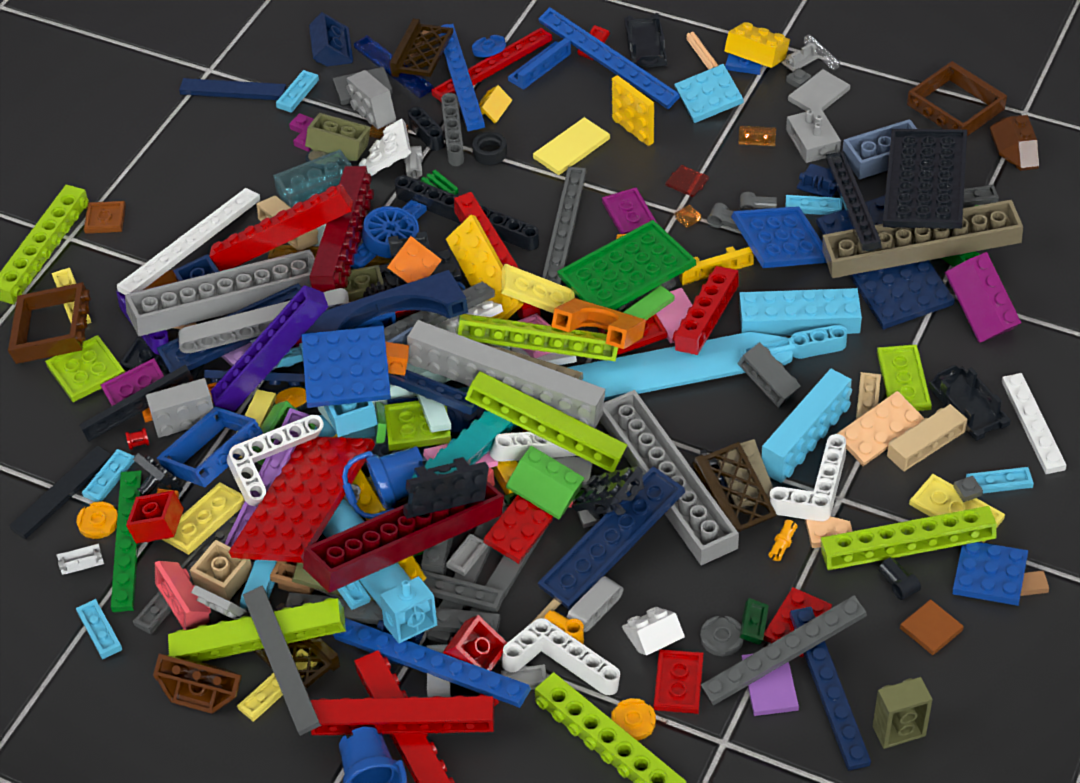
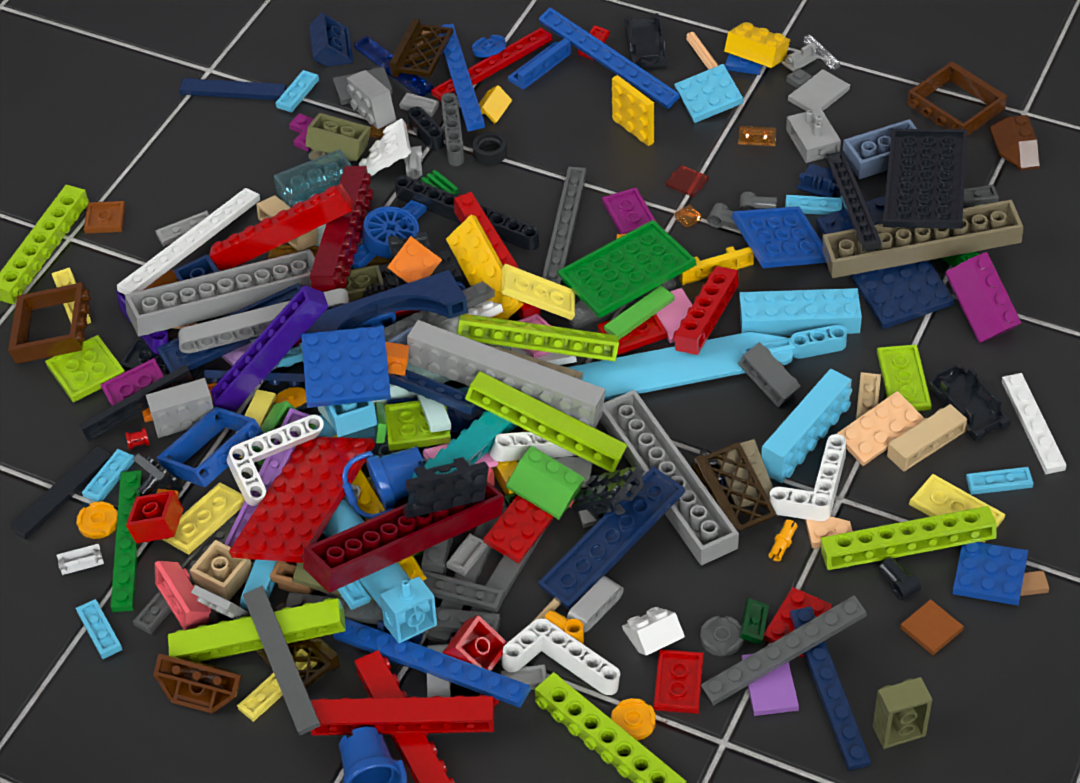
(174, 231): none -> light grey tile
(411, 100): none -> light grey tile
(571, 146): light yellow tile -> none
(621, 327): orange arch -> none
(968, 488): dark grey plate -> none

